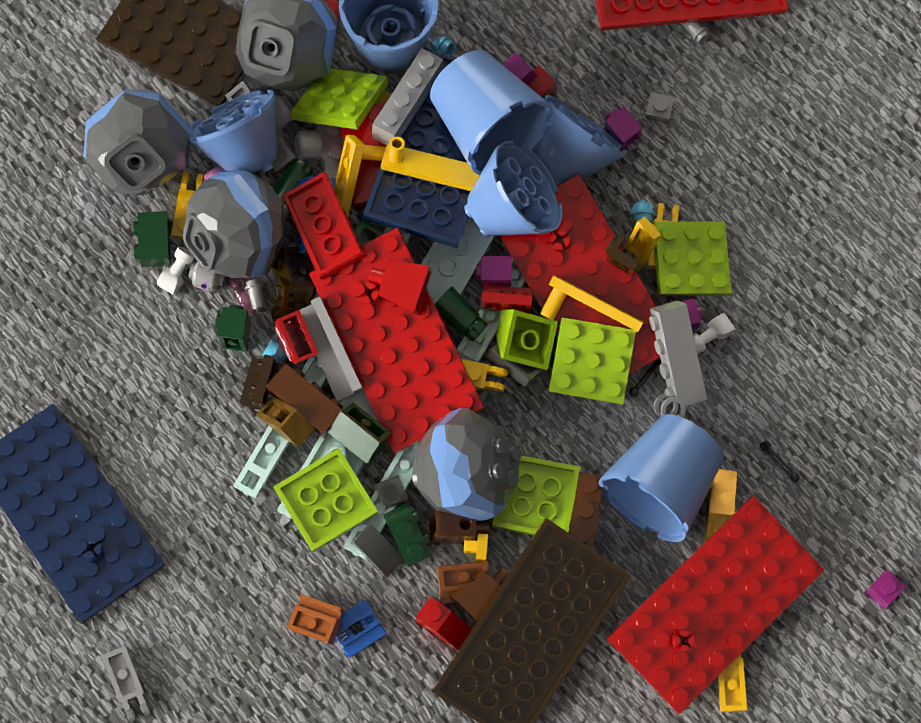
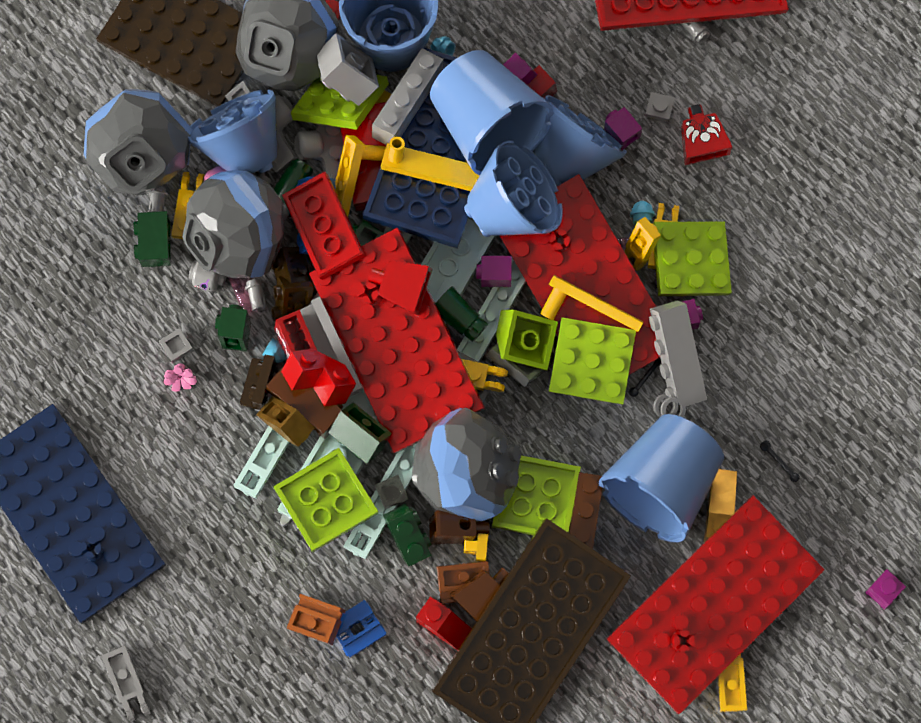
(157, 199): none -> light grey pin
(171, 278): white leg -> none
(176, 345): none -> light grey plate
(180, 377): none -> bright pink plant
(318, 371): none -> red brick
(347, 70): none -> light grey brick
(377, 550): dark grey slope -> none
(506, 298): red bracket -> none
(623, 259): dark brown bracket -> none
(703, 137): none -> torso
(719, 328): white leg -> none

